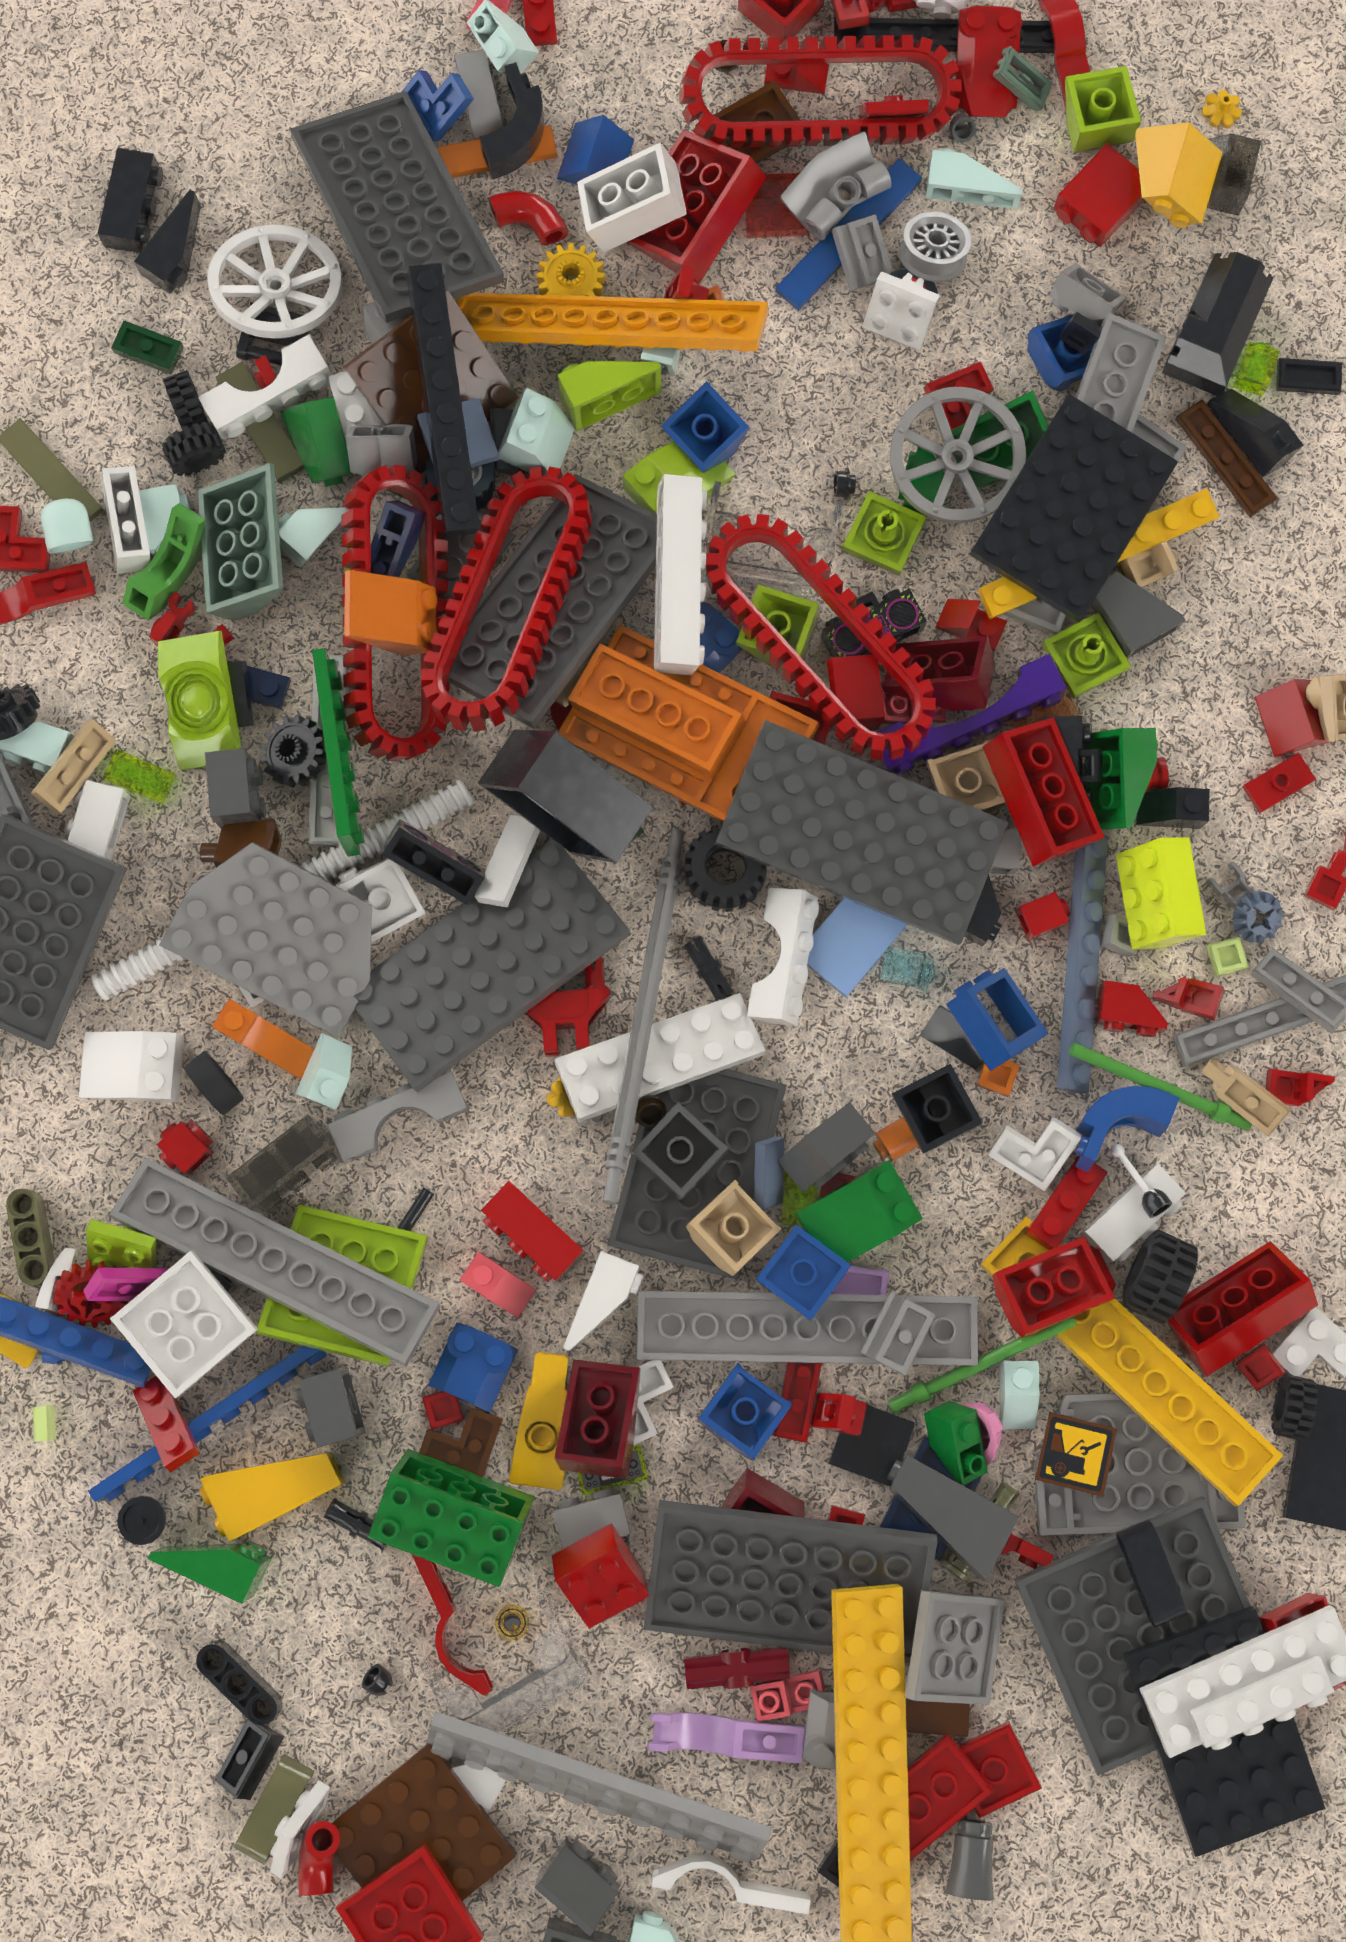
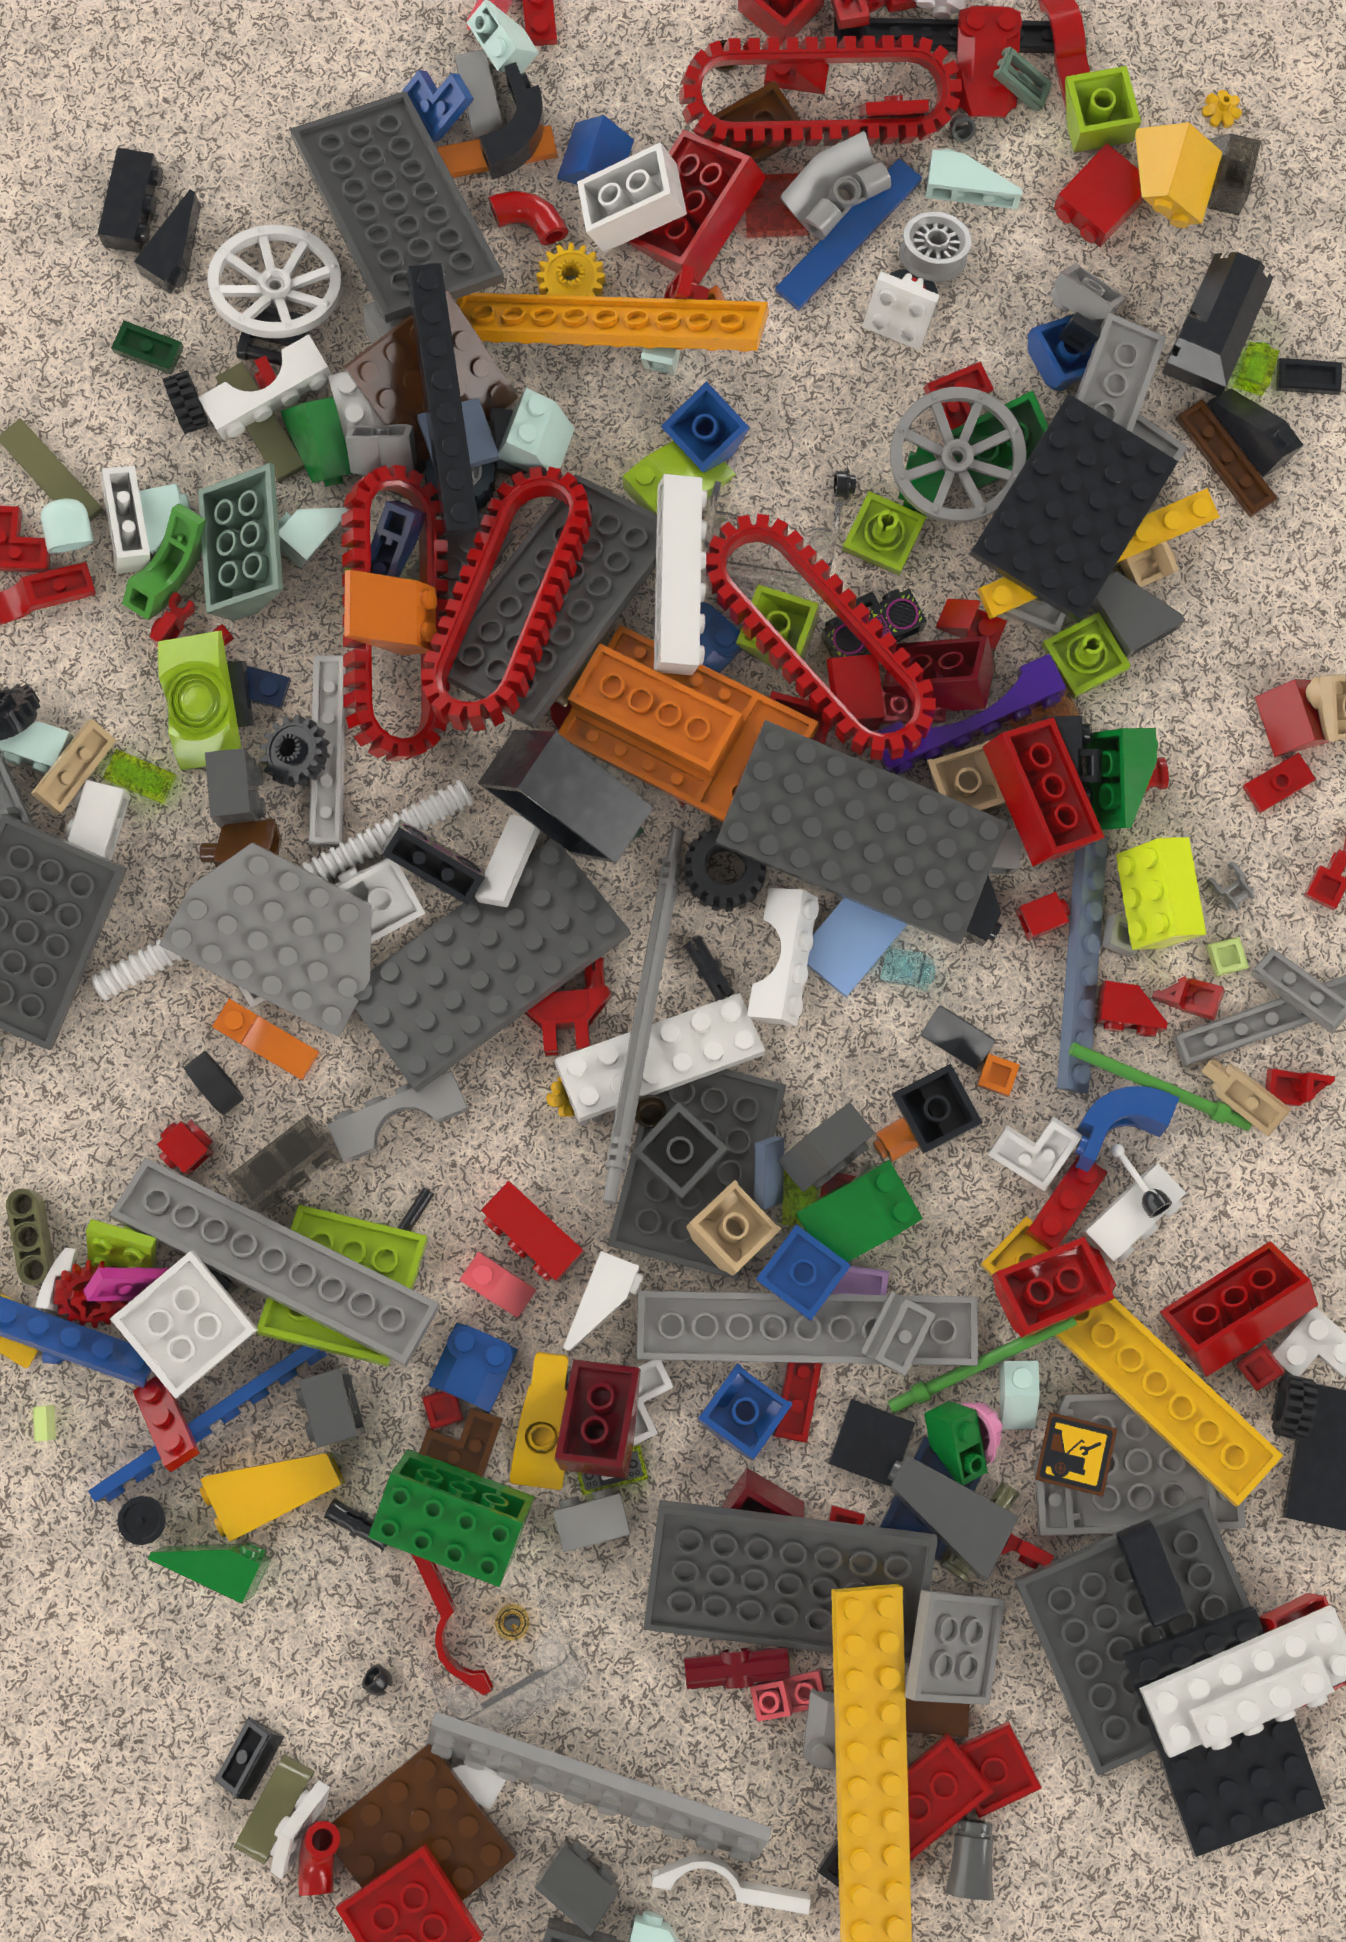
(132, 1066): white slope -> none
(193, 449): black tyre -> none
(222, 1677): black beam -> none
(326, 1072): light aqua slope -> none
(337, 745): green plate -> none
(600, 1576): red brick -> none
(606, 388): lime slope -> none
(727, 1736): lavender piece -> none
(838, 1413): red slope -> none
(861, 251): light grey plate -> none
(980, 1026): blue window -> none
(1160, 1276): black tyre -> none
(1174, 808): black slope -> none
(1245, 916): sand blue gear -> none

